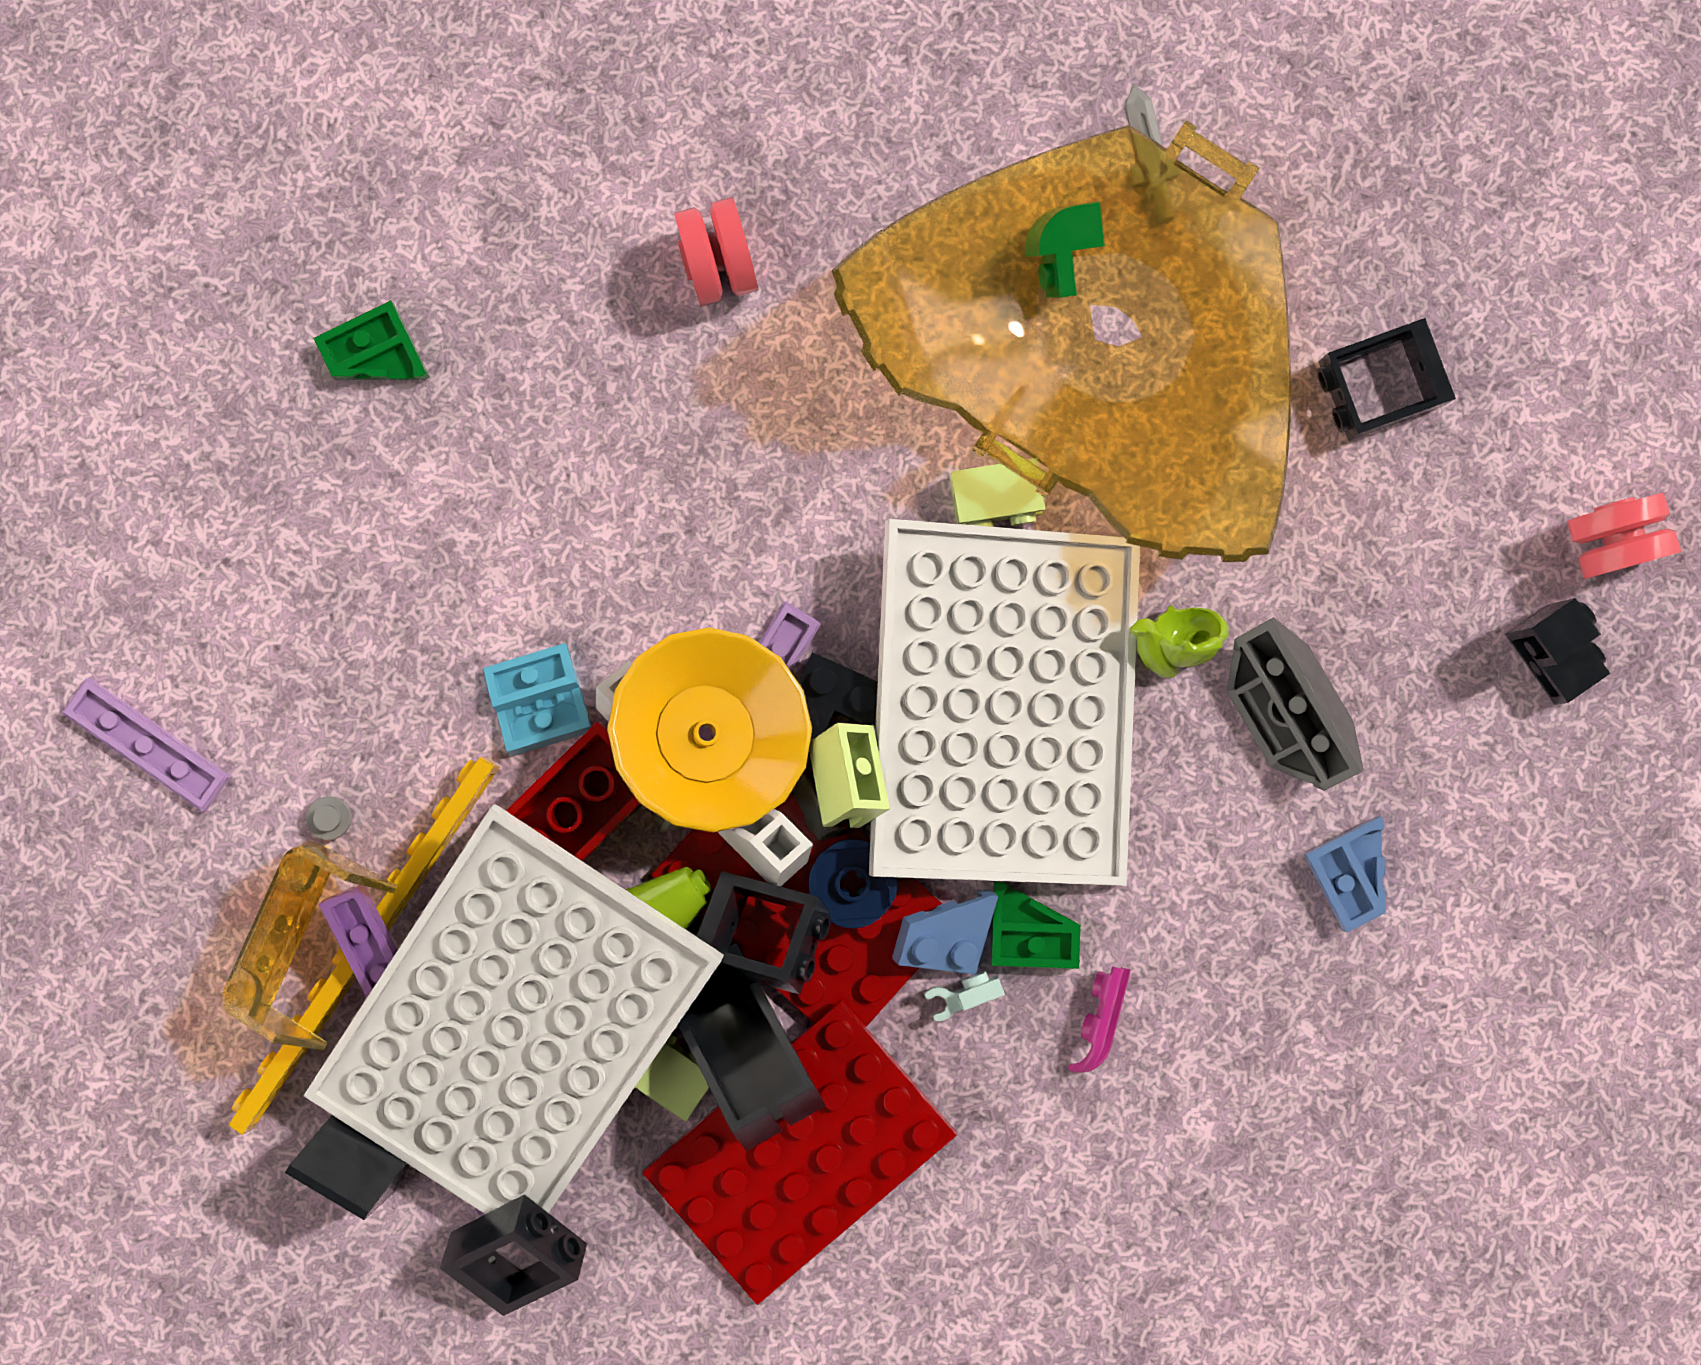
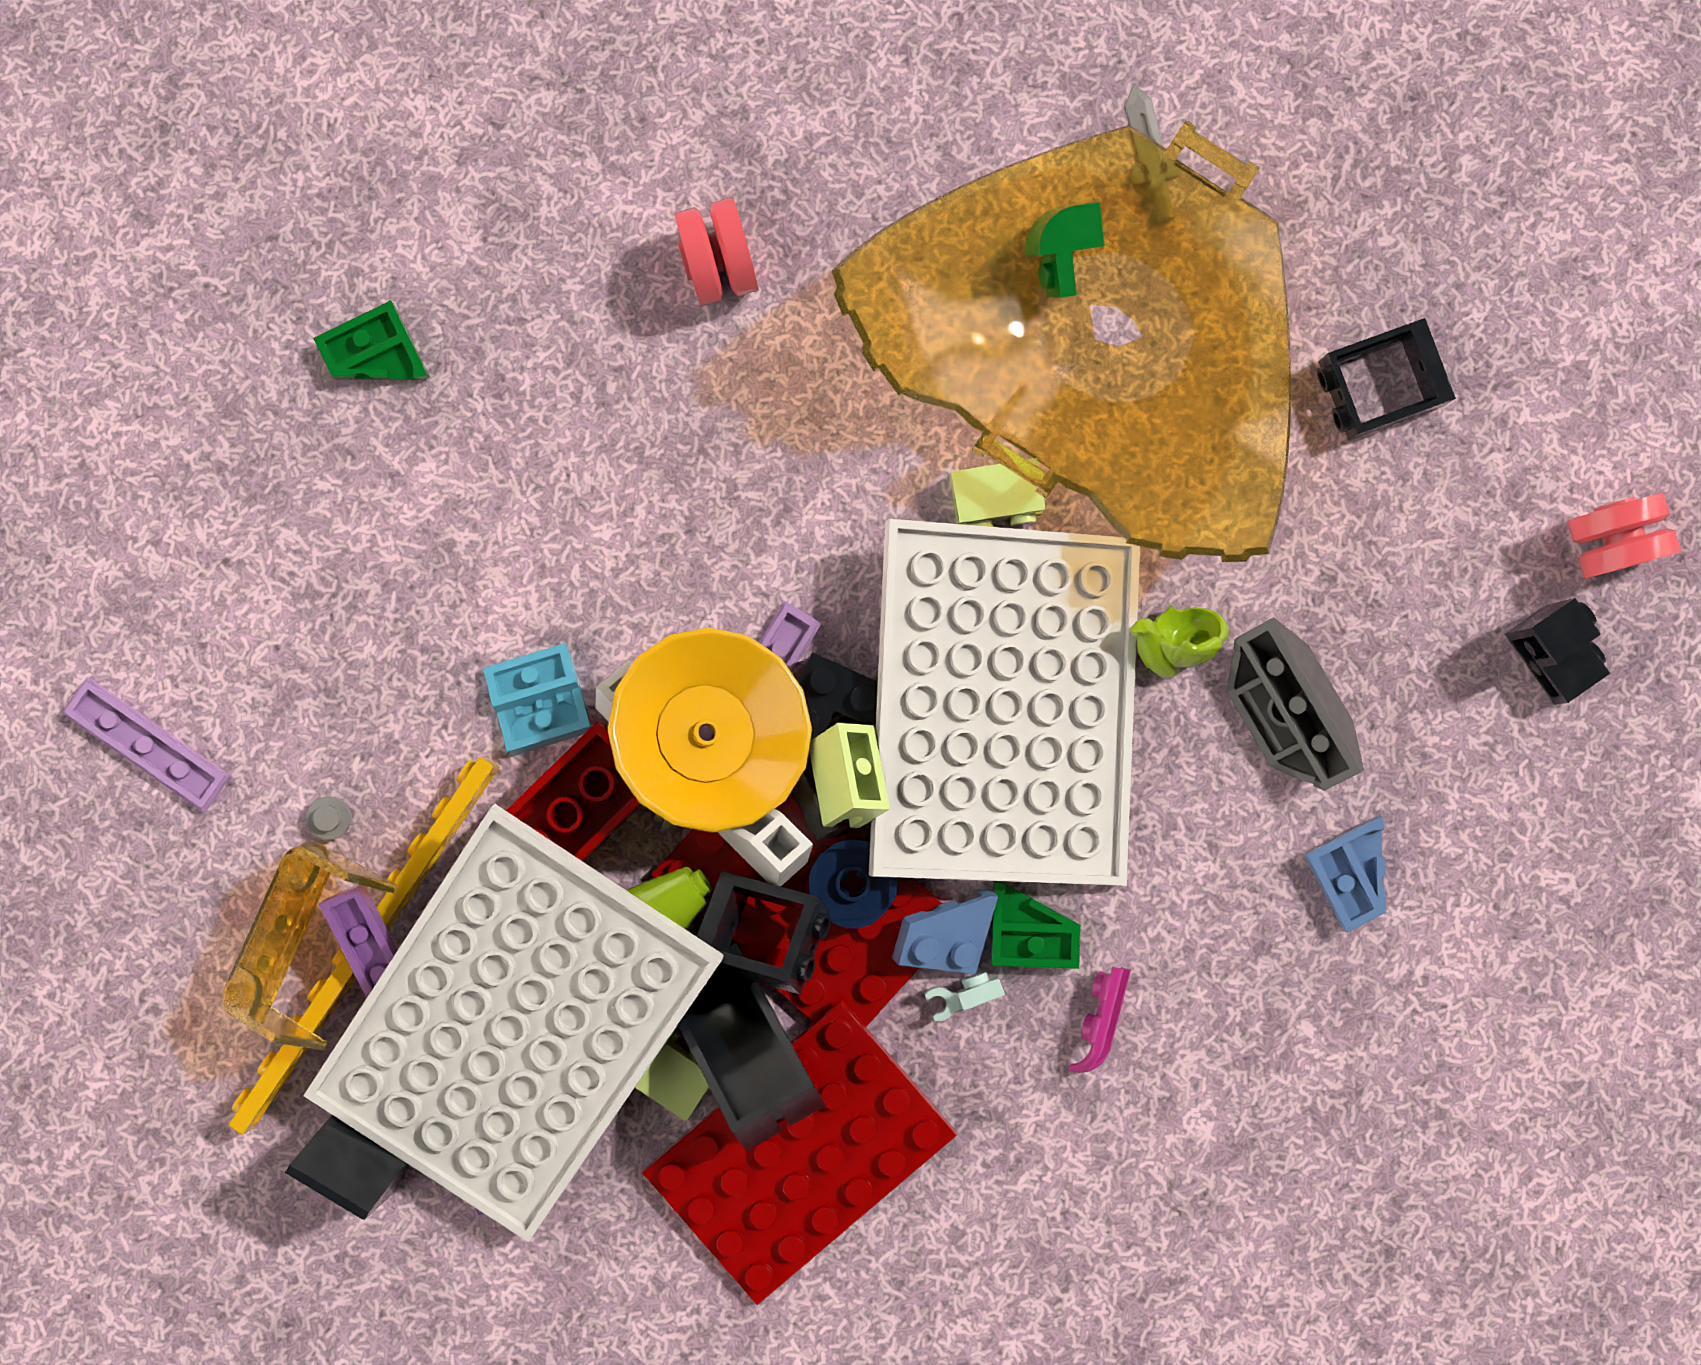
(491, 1277): black window -> none

